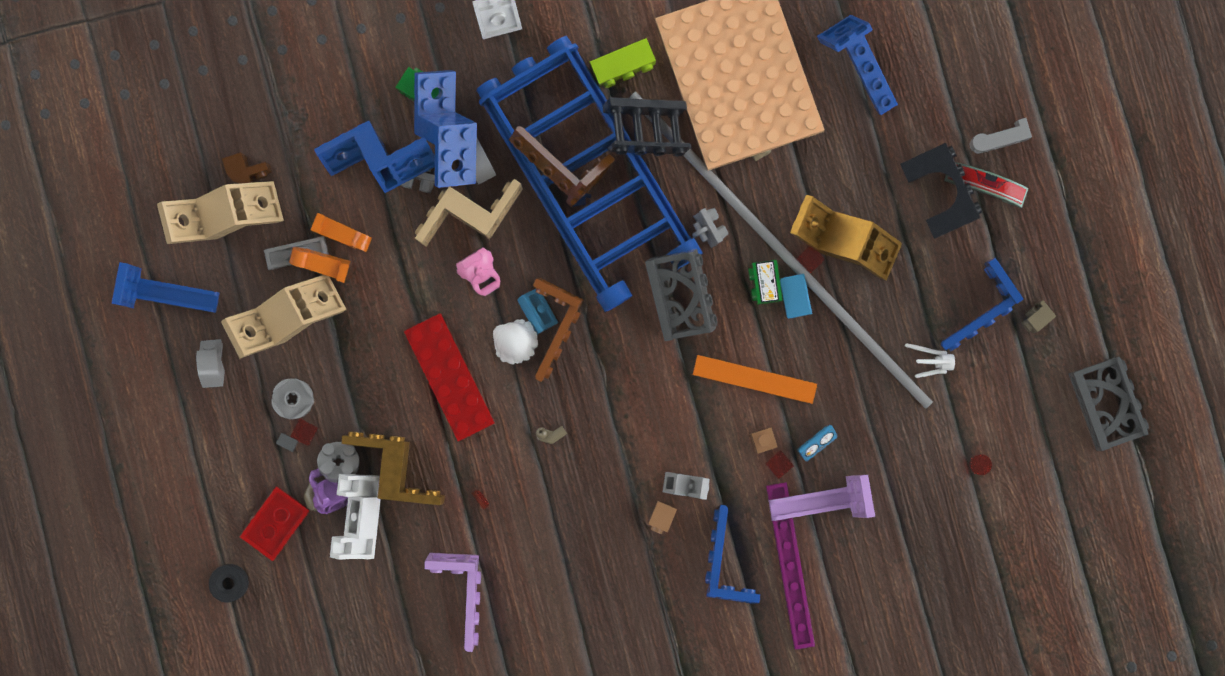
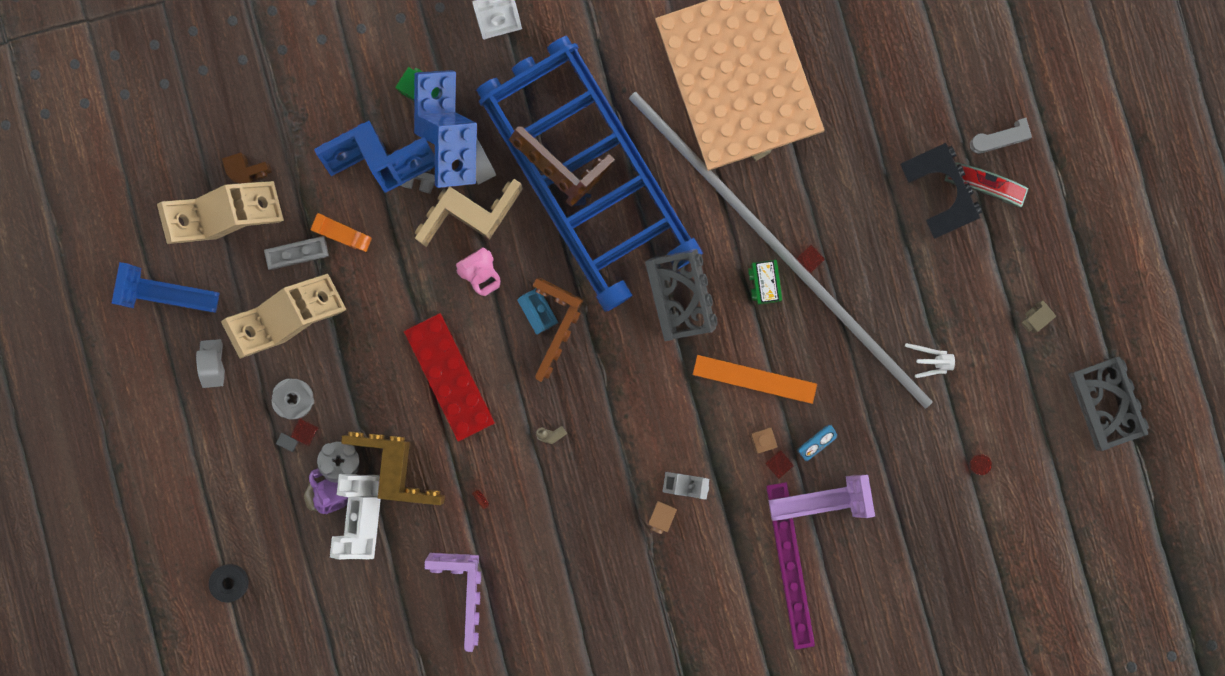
(275, 523): red plate -> none
(320, 263): orange leg -> none
(515, 341): white hair -> none
(623, 63): lime brick -> none
(654, 109): black fence -> none
(706, 229): light grey hips -> none
(715, 559): blue bracket -> none
(795, 296): dark azure slope -> none
(846, 237): pearl gold bracket -> none
(850, 35): blue bracket -> none
(1004, 287): blue bracket -> none

